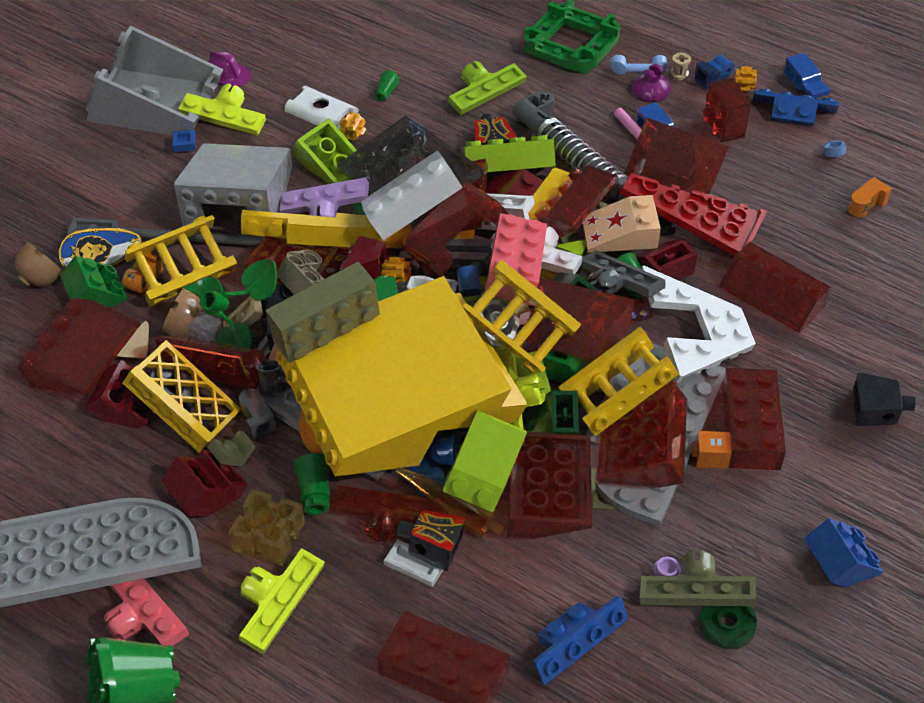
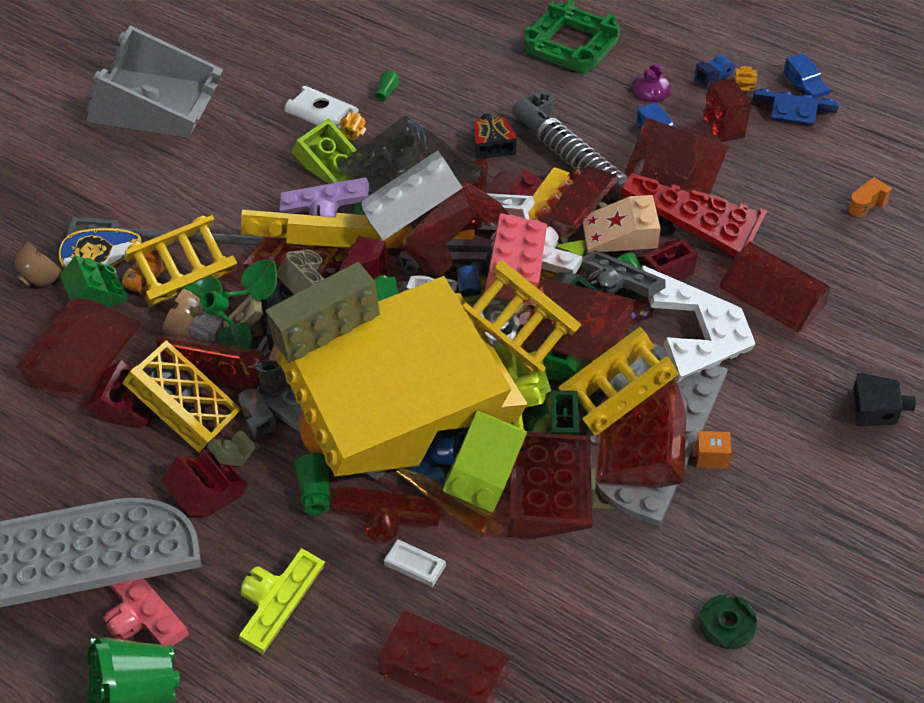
(138, 344): tan slope -> none
(184, 140): blue plate -> none
(224, 110): neon yellow plate -> none
(233, 72): magenta piece -> none
(233, 177): light grey windscreen -> none
(267, 527): clear yellow brick -> none
(397, 268): light orange gear -> none
(433, 537): black torso -> none
(484, 85): lime plate -> none
(513, 155): lime brick -> none
(575, 635): blue bracket -> none
(619, 65): light blue bar -> none
(627, 122): bright pink piece -> none
(666, 567): lavender plate -> none
(680, 66): tan bush -> none
(698, 586): olive plate -> none
(753, 418): clear red brick -> none
(834, 148): medium blue tile -> none
(843, 553): blue slope -> none

